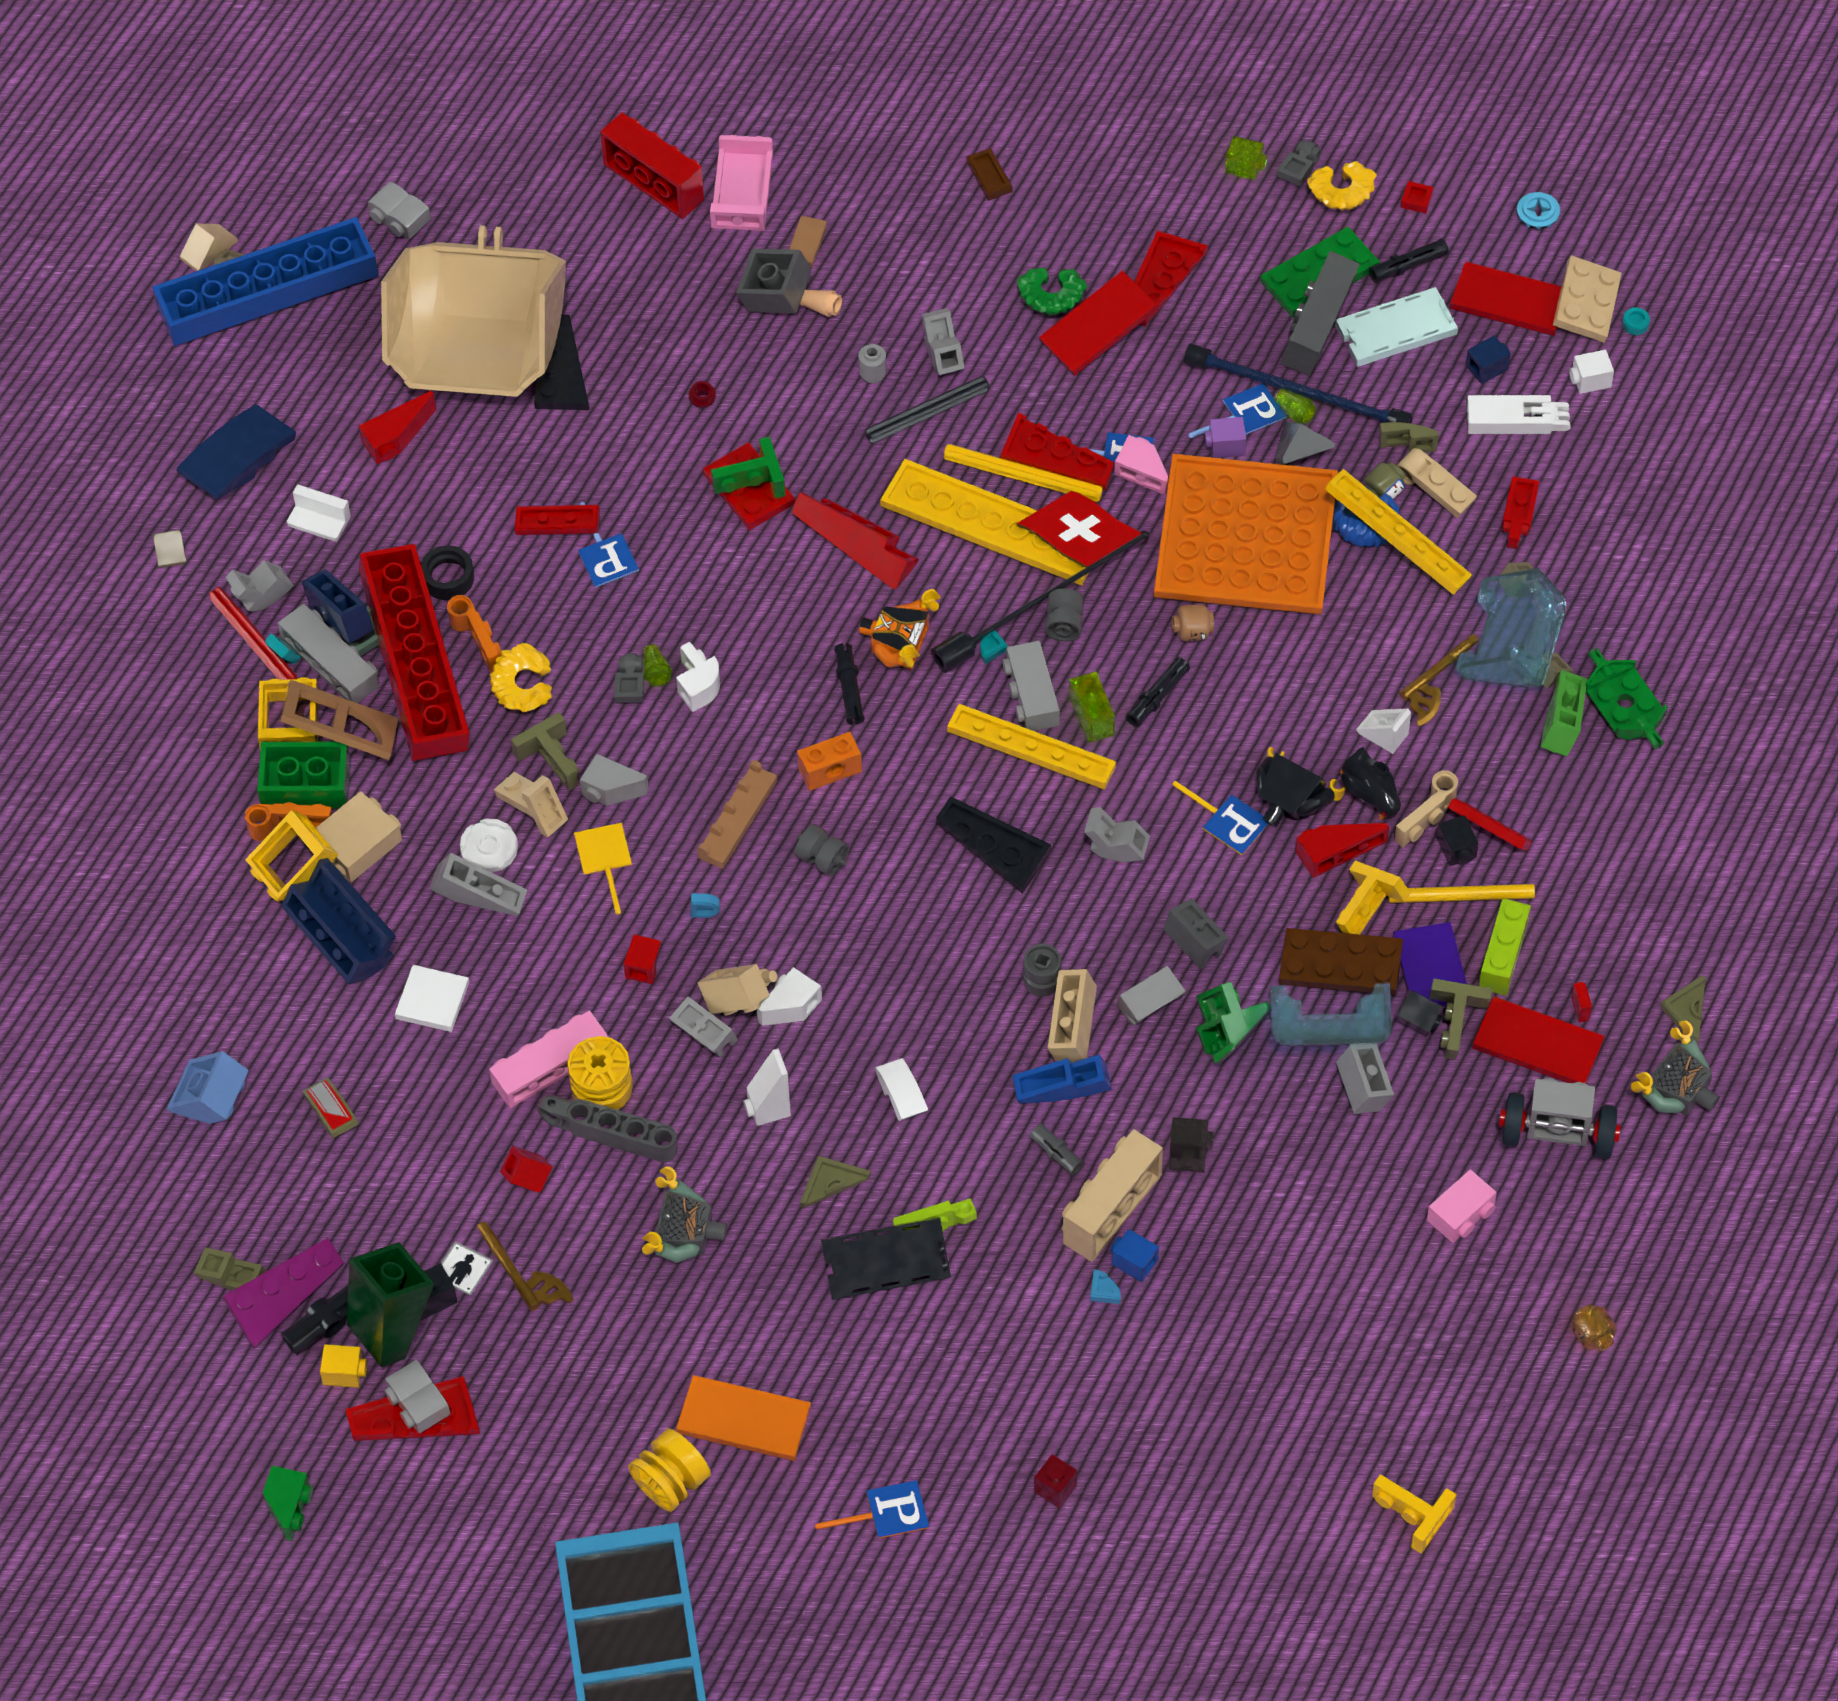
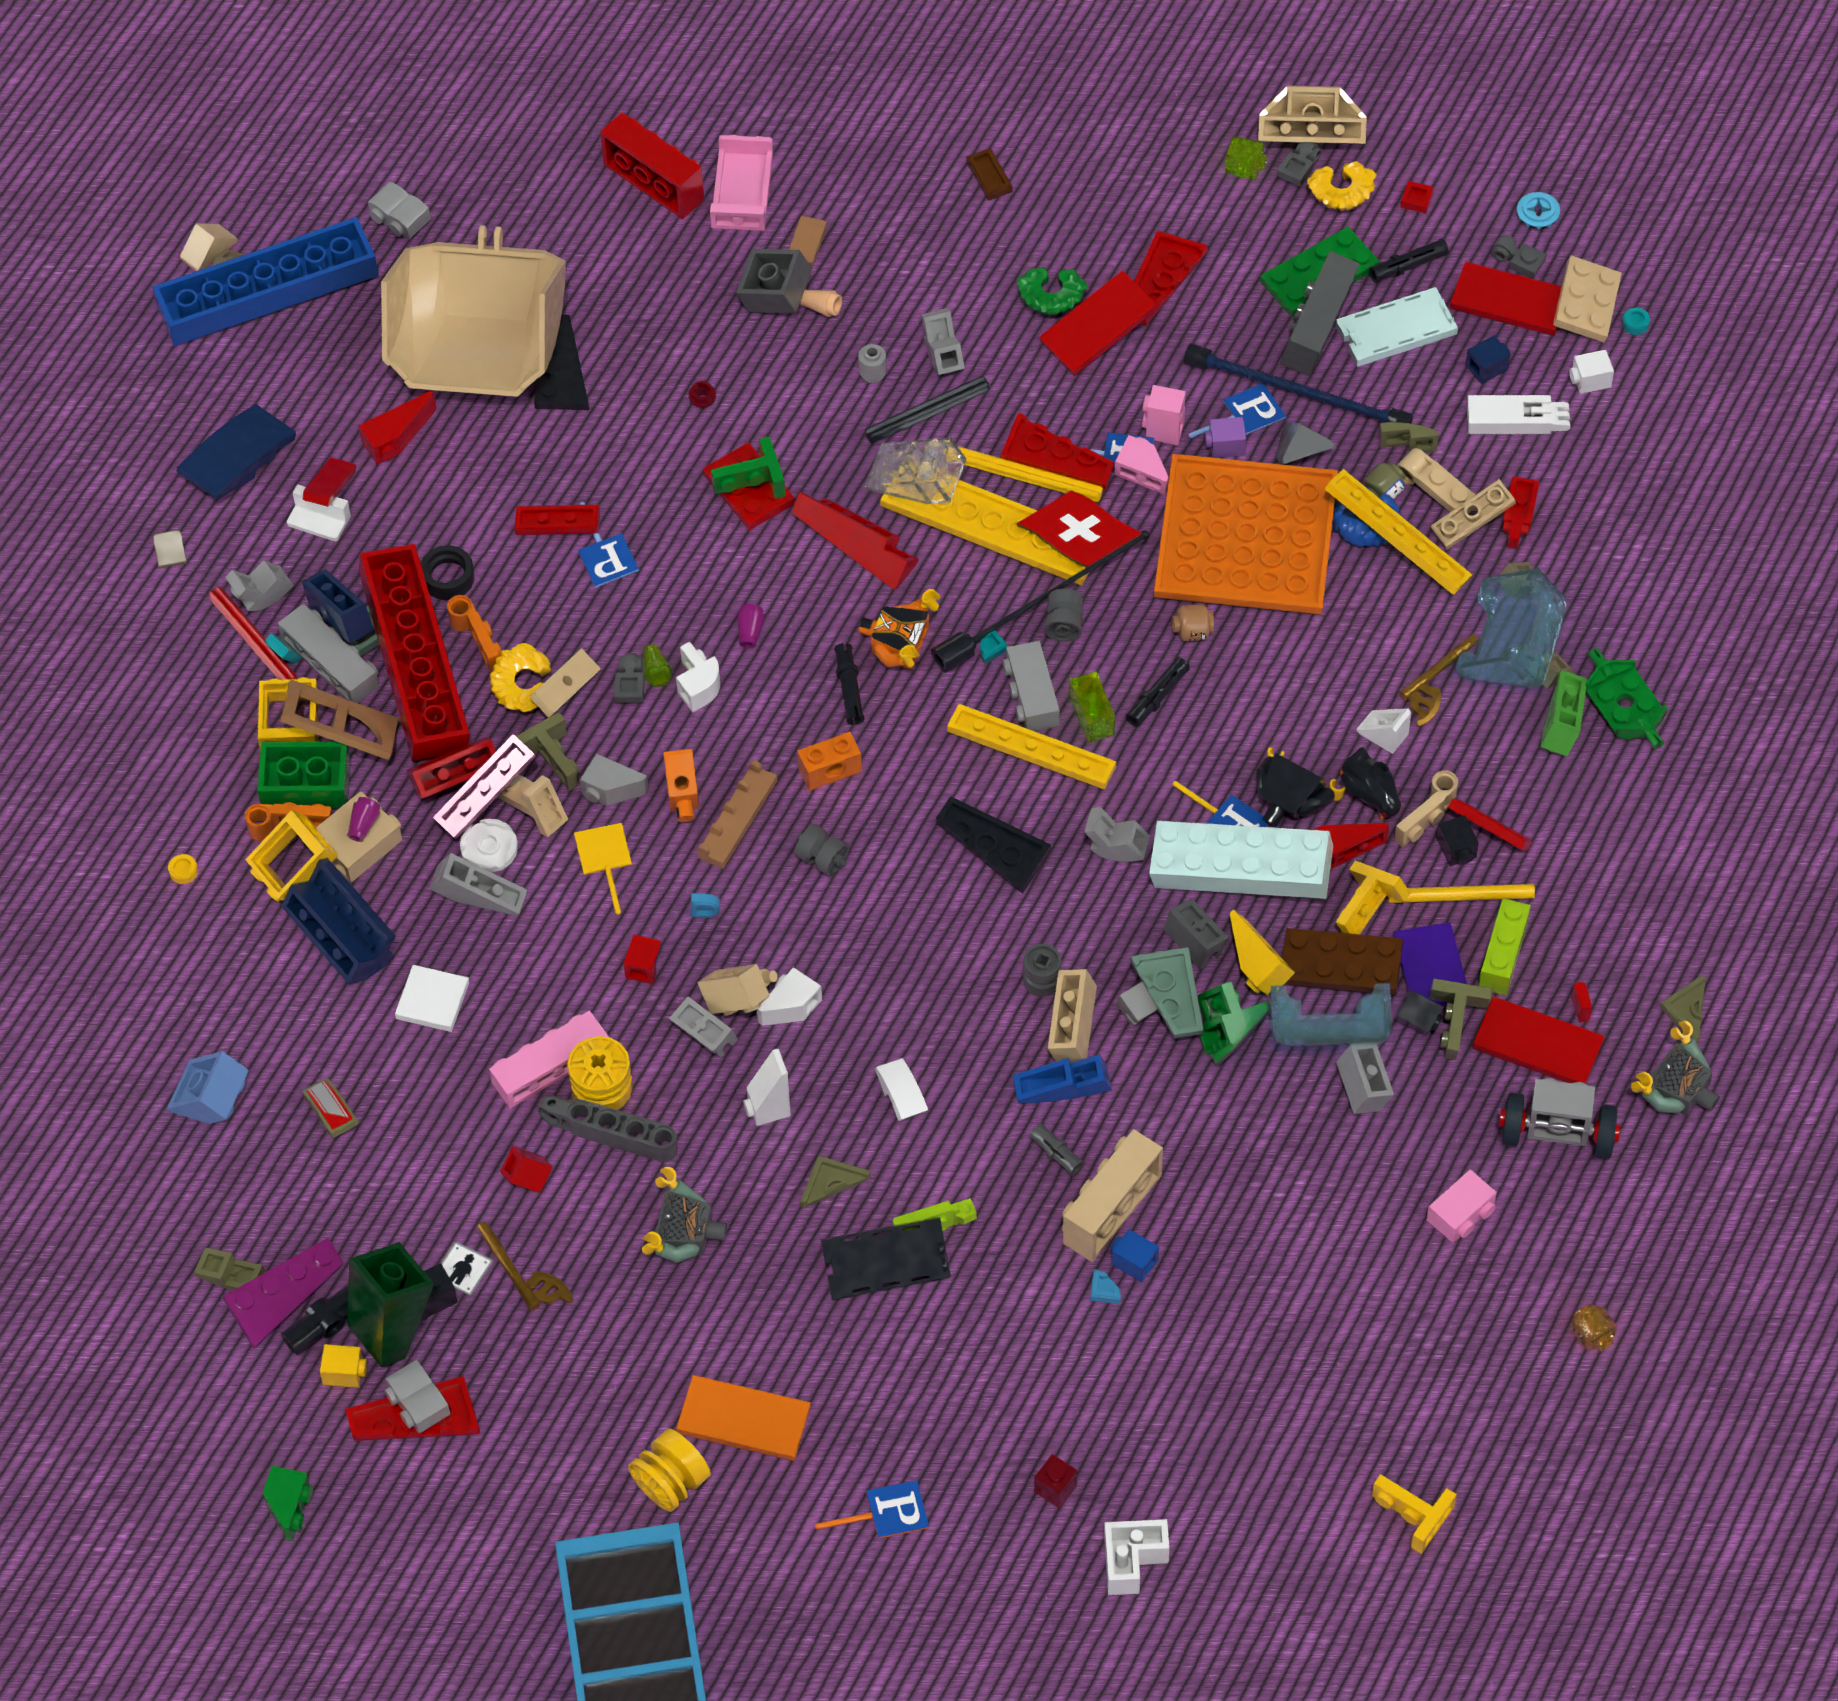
(183, 869): none -> yellow tile
(329, 482): none -> red tile
(363, 817): none -> magenta cone
(450, 767): none -> red brick
(484, 786): none -> brick
(565, 682): none -> tan tile
(681, 783): none -> orange torso
(749, 624): none -> magenta cone
(917, 470): none -> clear slope
(1133, 1545): none -> white brick
(1164, 414): none -> bright pink brick
(1172, 988): none -> sand green wing
(1189, 1142): clear smoke brick -> none
(1241, 859): none -> light aqua brick
(1257, 957): none -> yellow slope
(1296, 406): clear neon green cone -> none
(1312, 115): none -> tan wedge
(1459, 525): none -> tan tile
(1524, 261): none -> dark grey plate

